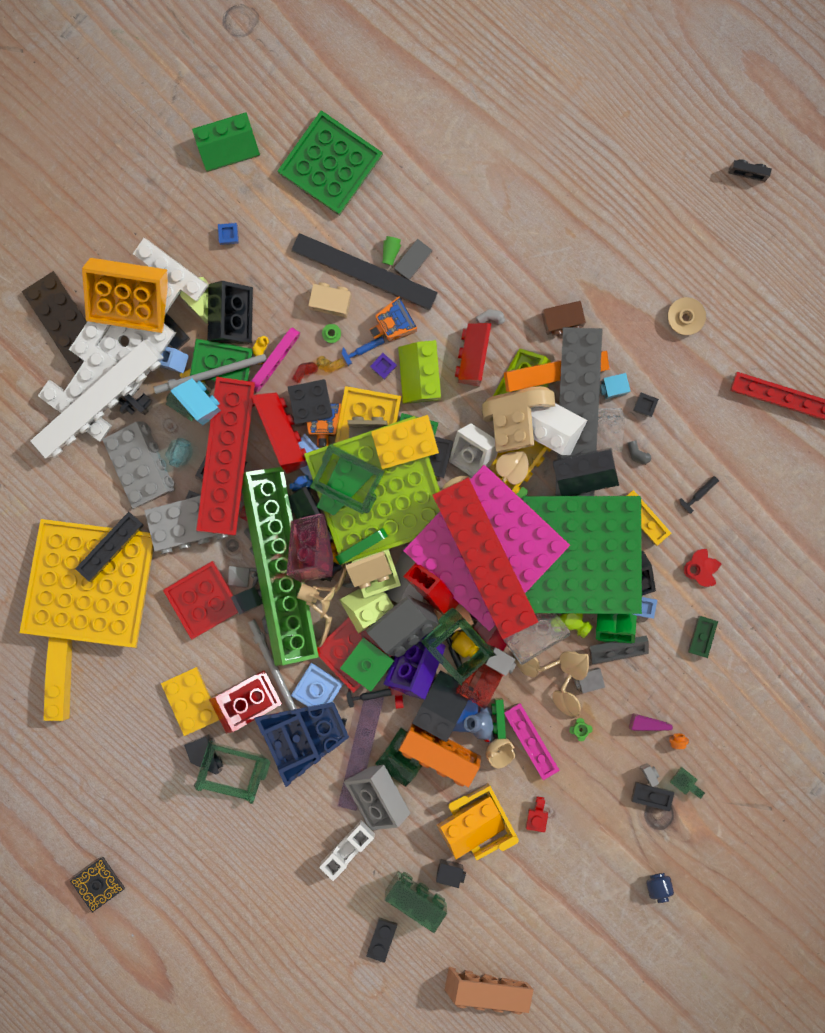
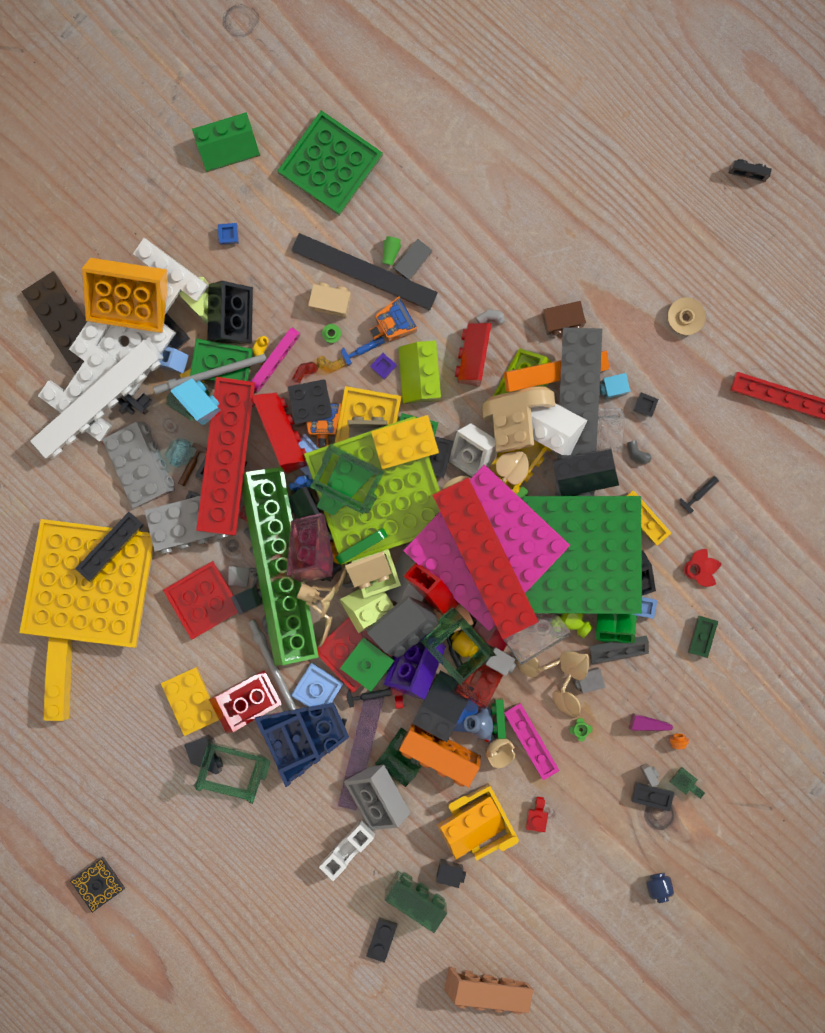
(189, 468): none -> reddish brown piece

